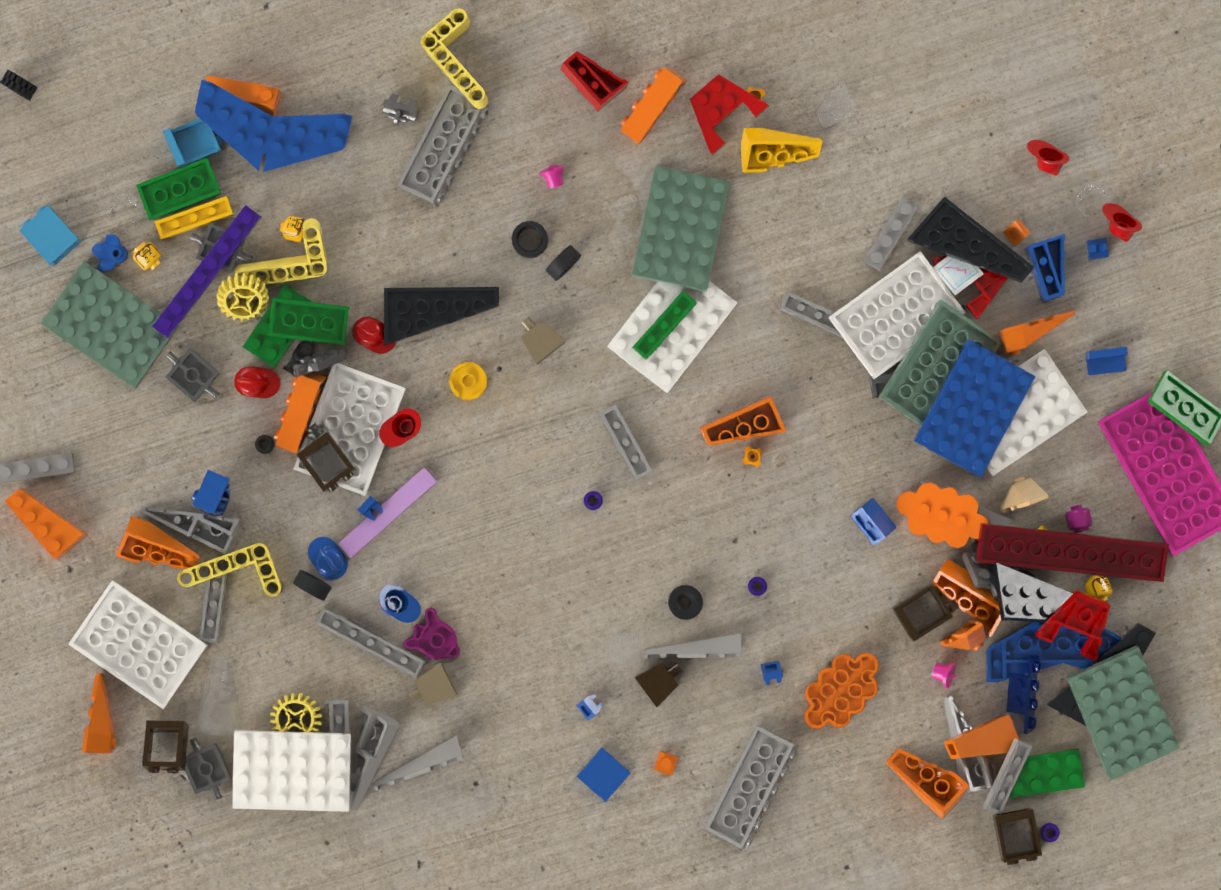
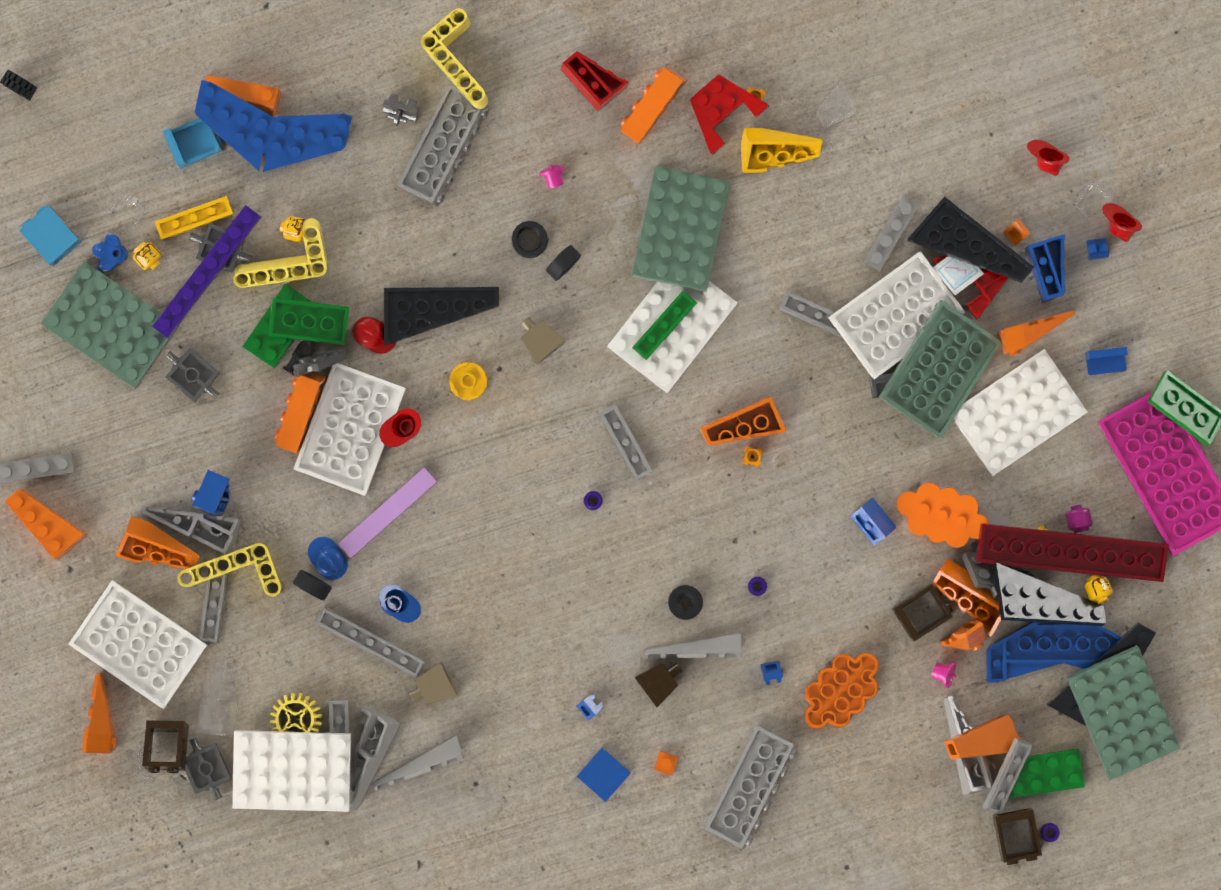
(178, 189): green plate -> none
(240, 303): light yellow gear -> none
(256, 382): red piece -> none
(258, 444): pearl dark grey plate -> none
(314, 431): pearl dark grey plate -> none
(314, 447): dark brown window -> none
(369, 506): blue tile -> none
(434, 639): magenta tile -> none
(933, 785): orange wedge -> none
(974, 408): blue plate -> none
(1022, 494): tan wedge -> none
(1022, 694): clear blue bracket -> none
(1082, 614): red wing -> none

